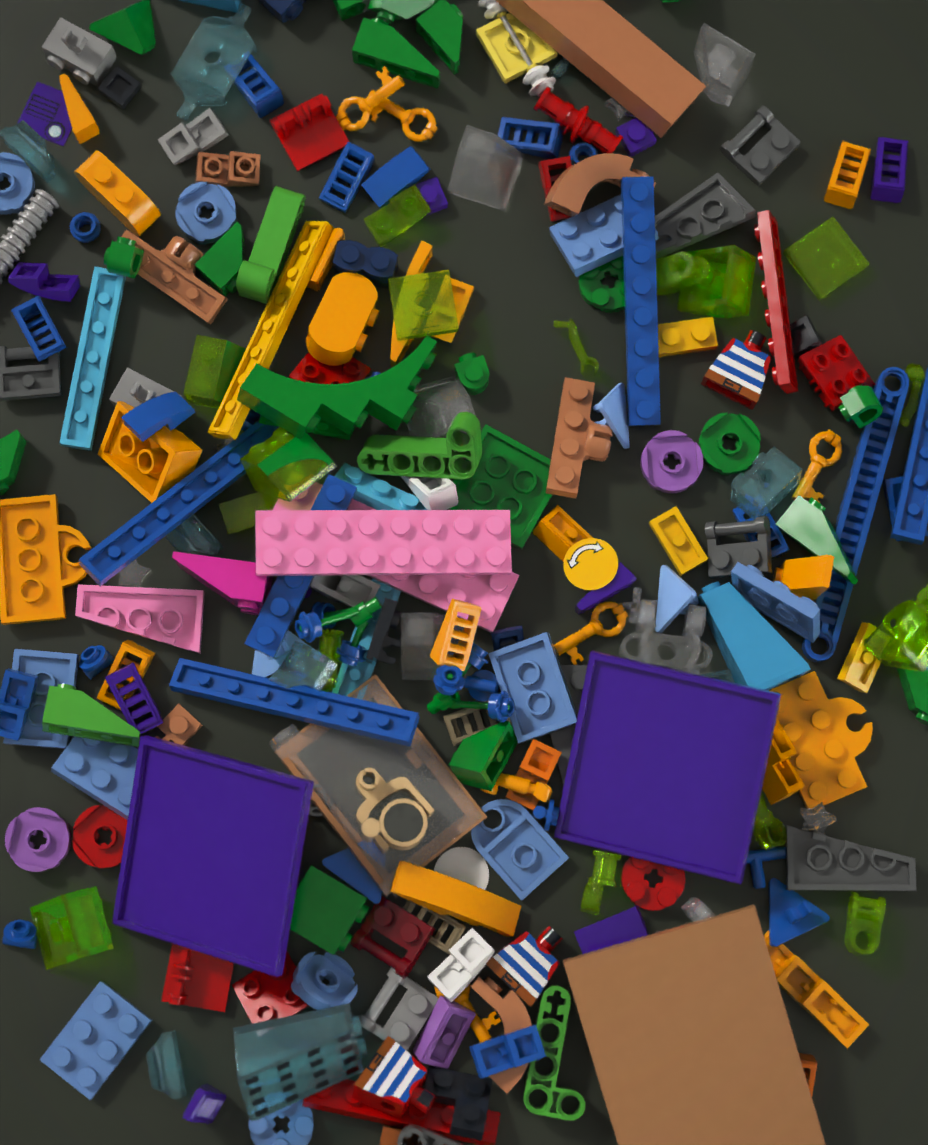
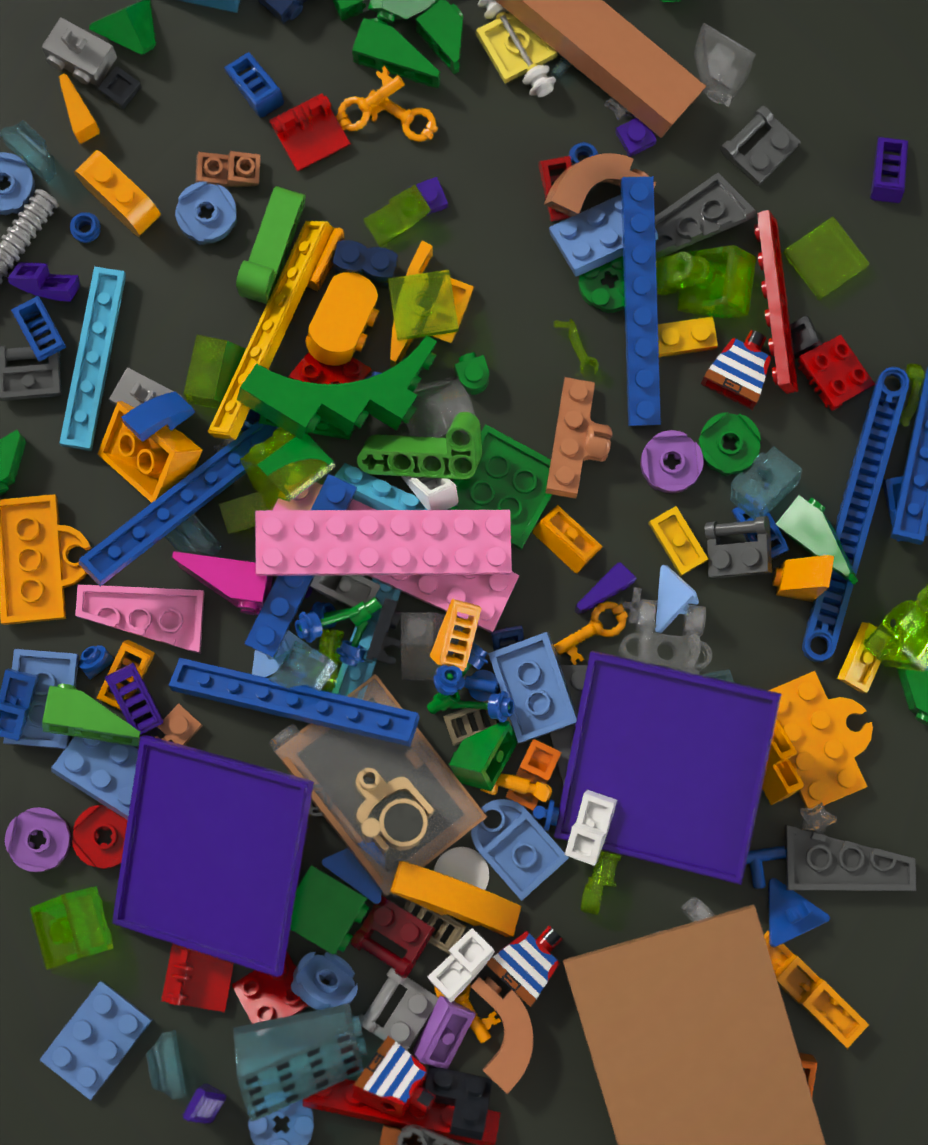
(20, 934): blue plate -> none
(47, 114): dark purple sticker -> none
(123, 257): green plate -> none
(132, 574): clear piece -> none
(175, 274): nougat plate -> none
(197, 136): light grey slope -> none
(209, 82): clear light blue plate -> none
(223, 260): green slope -> none
(348, 152): blue slope -> none
(396, 176): blue slope -> none
(484, 168): clear slope -> none
(507, 1051): blue slope -> none
(544, 129): blue slope -> none
(552, 1049): bright green beam -> none
(577, 122): red piece -> none
(590, 564): yellow sticker -> none
(591, 827): none -> white slope
(612, 930): dark purple slope -> none
(614, 411): light blue piece -> none
(650, 898): red plate -> none
(747, 641): dark azure slope -> none
(766, 820): clear neon green connector -> none
(777, 601): medium blue plate -> none
(818, 462): light orange piece -> none
(841, 192): light orange slope -> none
(860, 405): green plate -> none
(864, 921): clear neon green piece -> none

